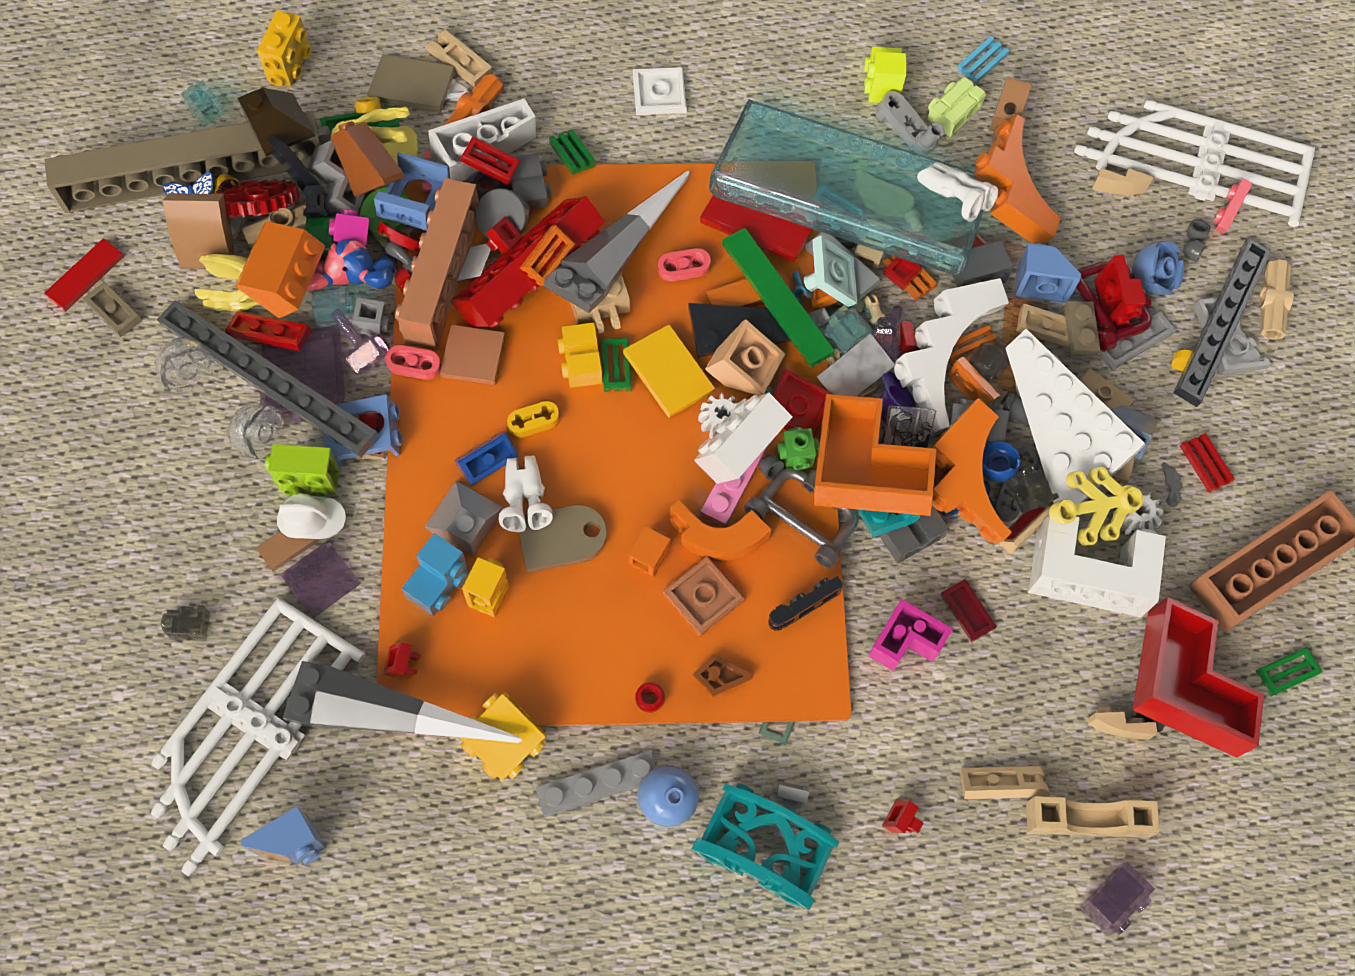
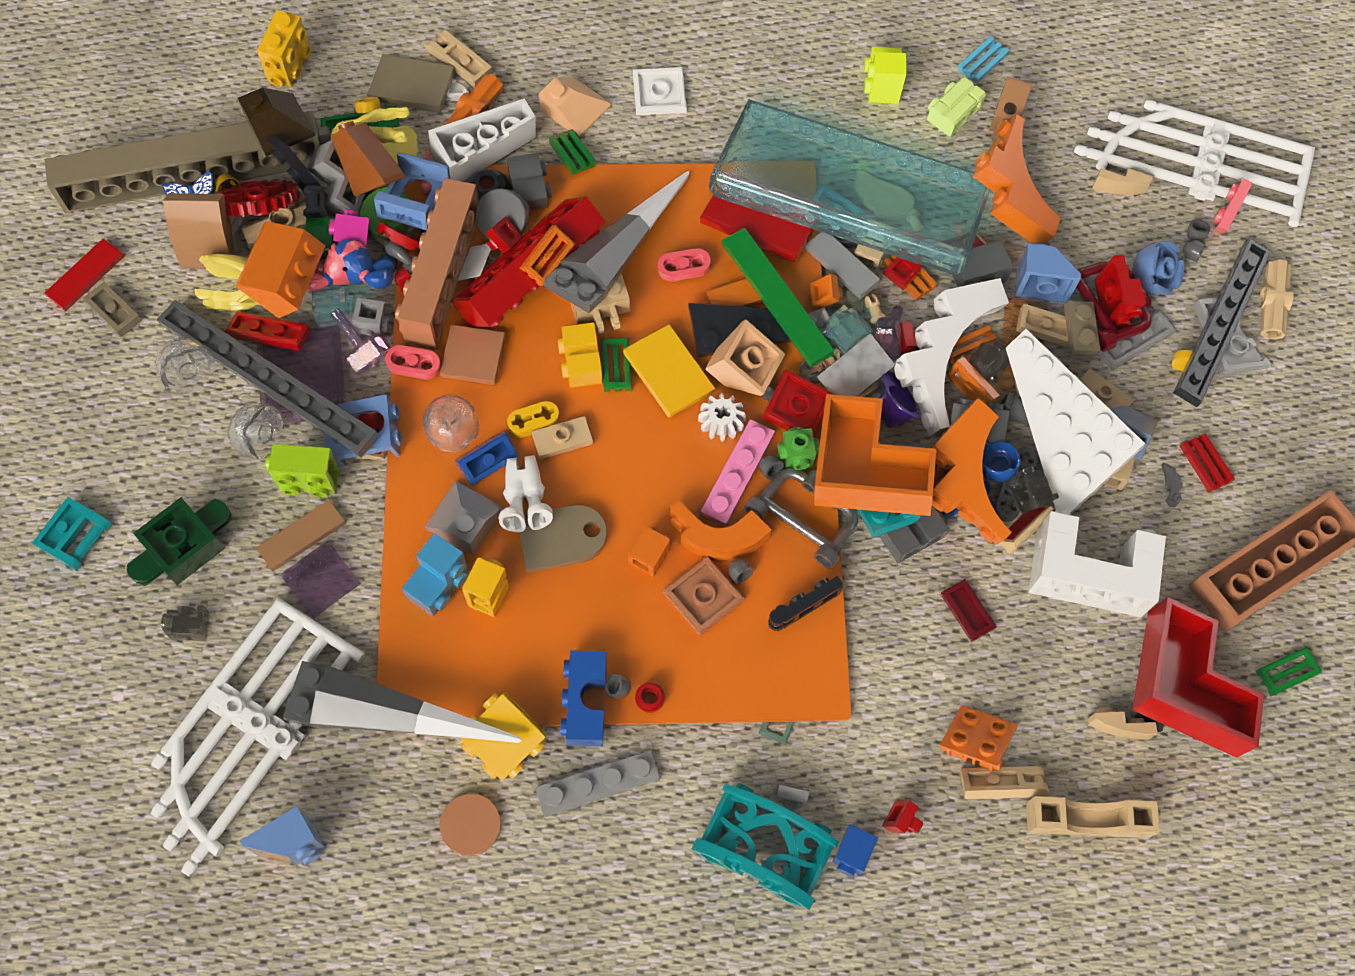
(64, 529): none -> teal plate
(172, 531): none -> dark green brick
(202, 103): clear light blue brick -> none
(310, 517): white piece -> none
(398, 660): red tile -> none
(450, 423): none -> clear cylinder
(470, 824): none -> nougat tile
(488, 164): red tile -> none
(562, 437): none -> tan plate
(572, 104): none -> light nougat slope
(582, 724): none -> blue arch
(617, 686): none -> dark grey hinge
(668, 796): medium blue cylinder -> none
(720, 675): dark orange piece -> none
(740, 570): none -> dark grey hinge
(742, 437): white brick -> none
(800, 289): dark azure hand -> none
(812, 373): none -> clear tile
(833, 272): light aqua tile -> none
(854, 851): none -> blue brick
(897, 111): light grey beam -> none
(908, 426): piece -> none
(912, 630): dark pink brick -> none
(955, 183): white piece -> none
(978, 737): none -> orange hinge
(1118, 899): clear purple brick -> none
(1125, 500): light yellow plant -> none
(1148, 518): white gear -> none

